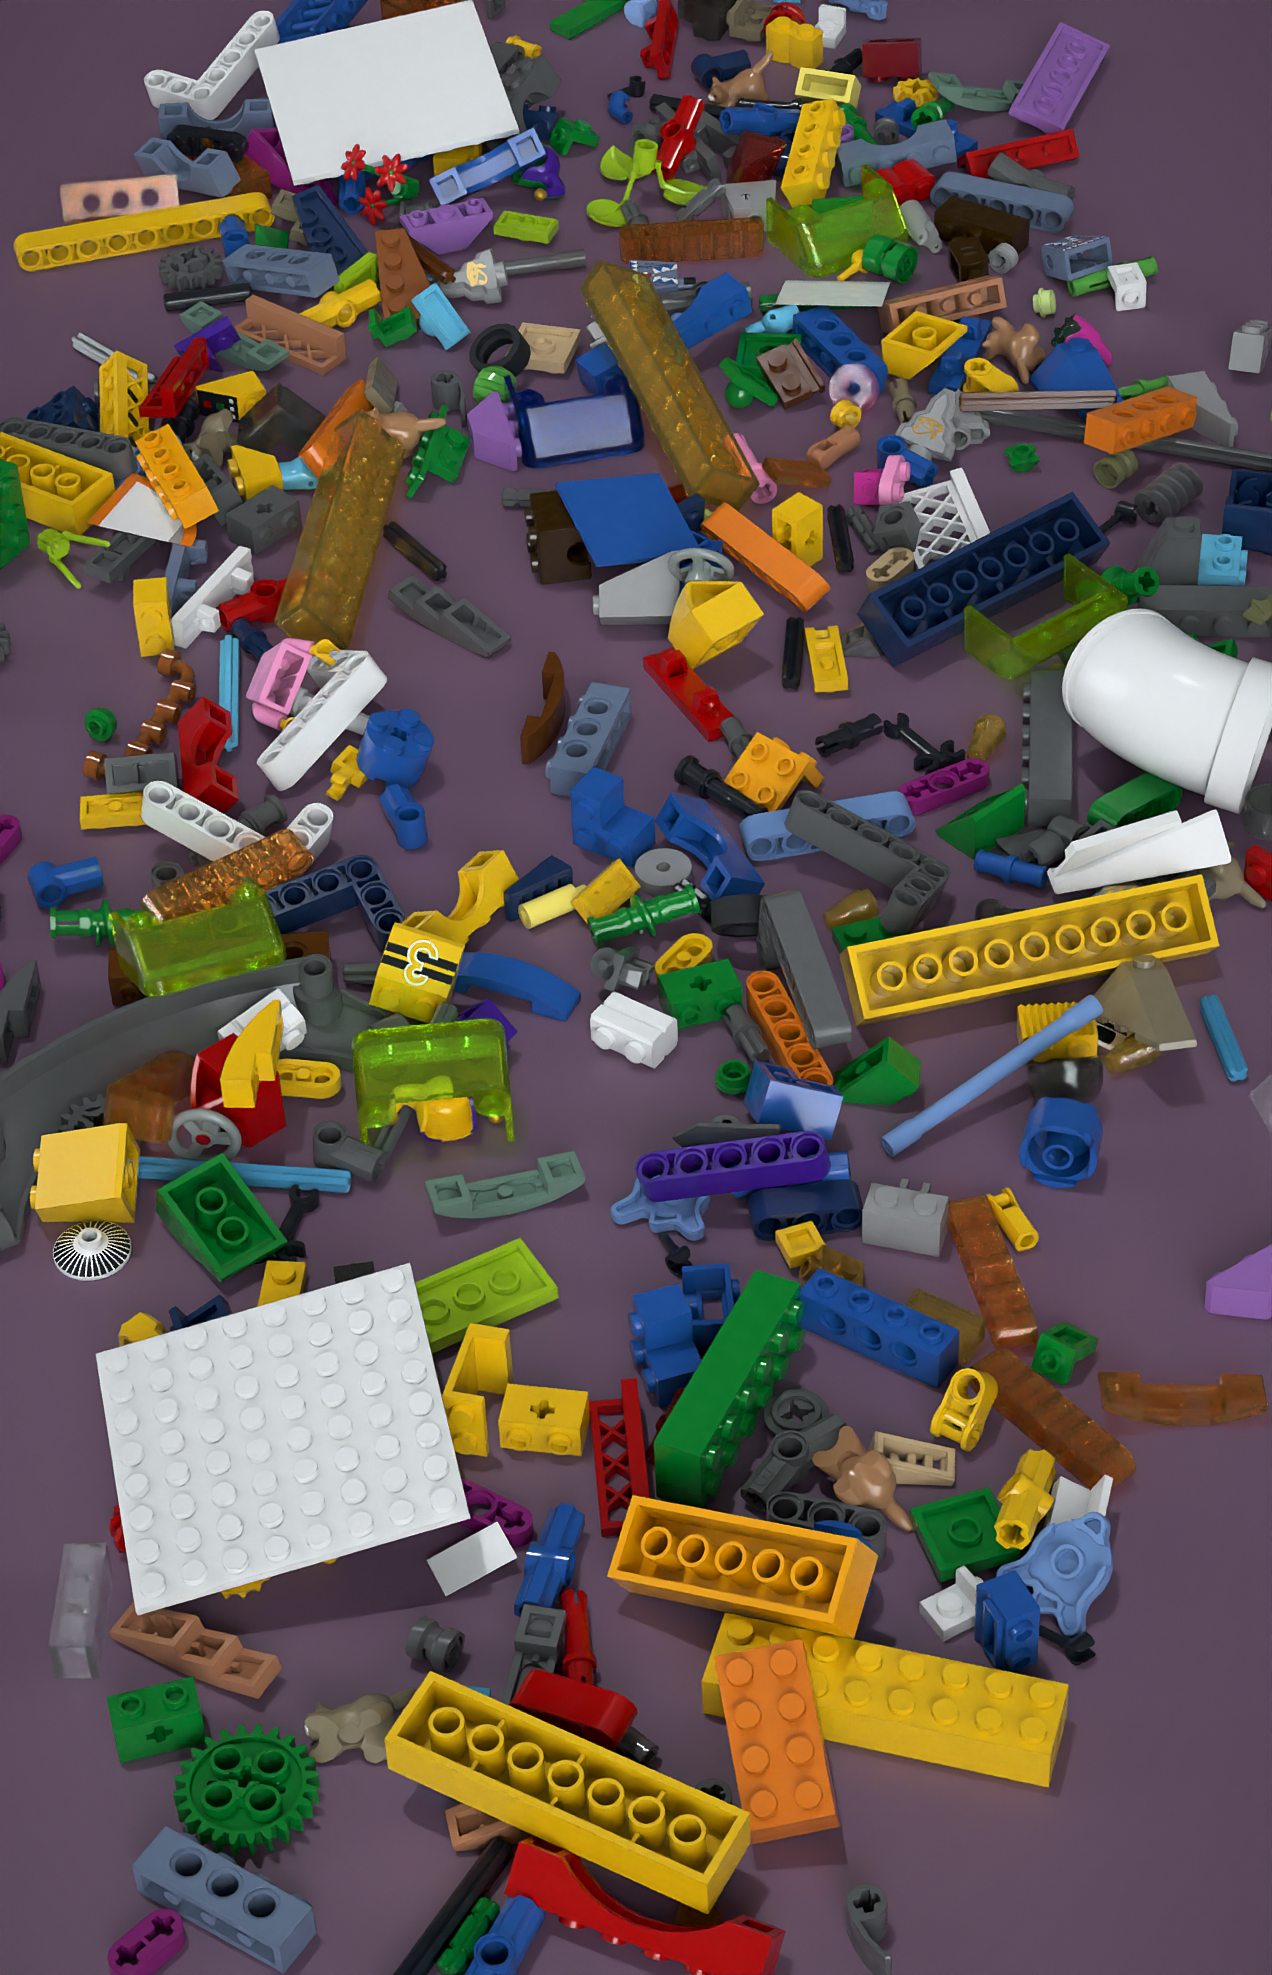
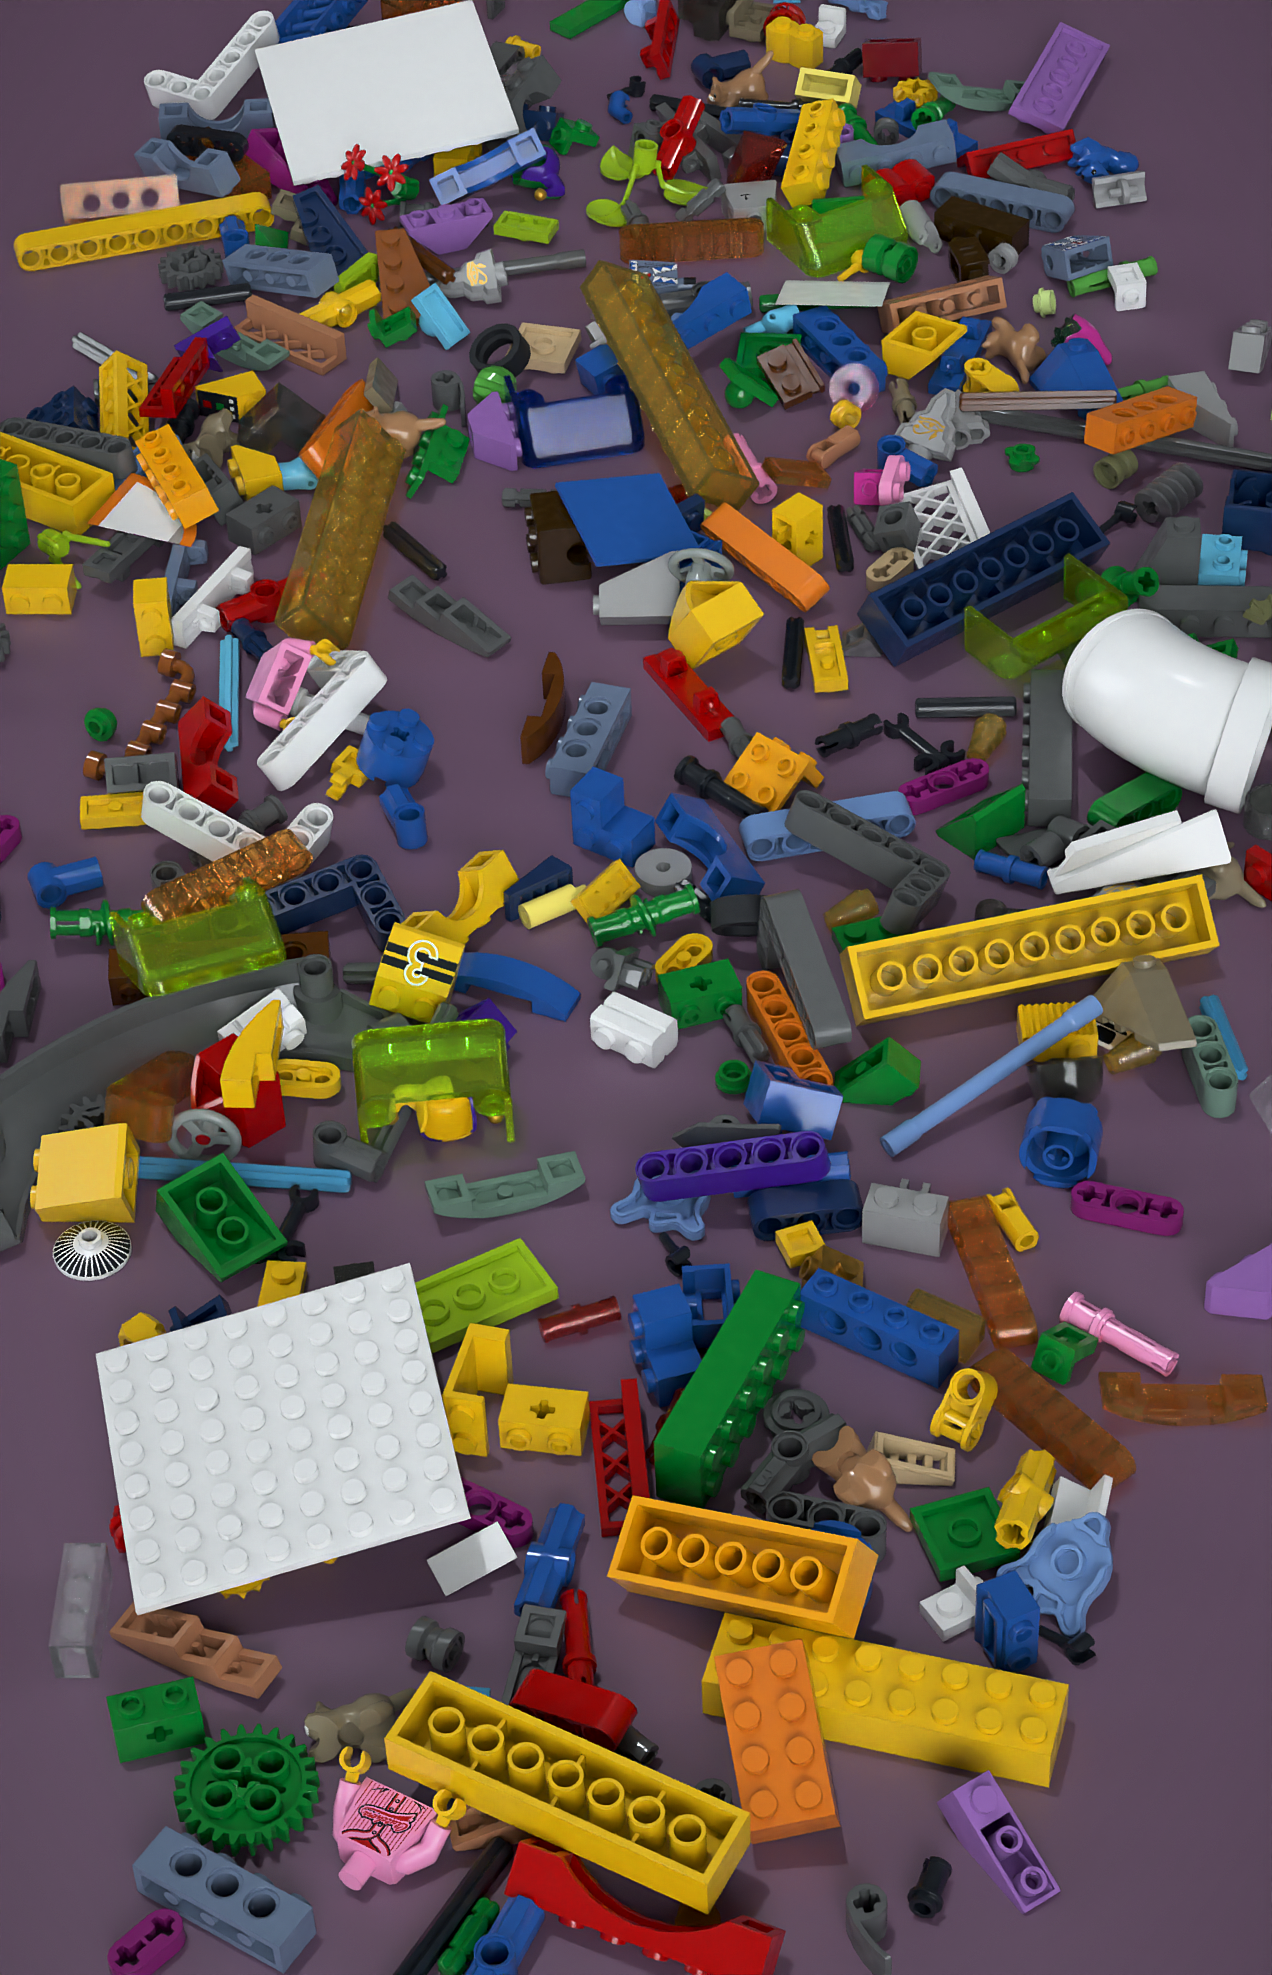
(39, 589): none -> yellow brick
(384, 1830): none -> bright pink torso
(579, 1319): none -> clear red pin
(926, 1897): none -> black pin
(965, 707): none -> black axle
(998, 1841): none -> medium lavender slope
(1098, 159): none -> blue animal
(1104, 1326): none -> bright pink pin
(1119, 189): none -> light grey hips
(1137, 1220): none -> magenta beam
(1211, 1068): none -> sand green beam

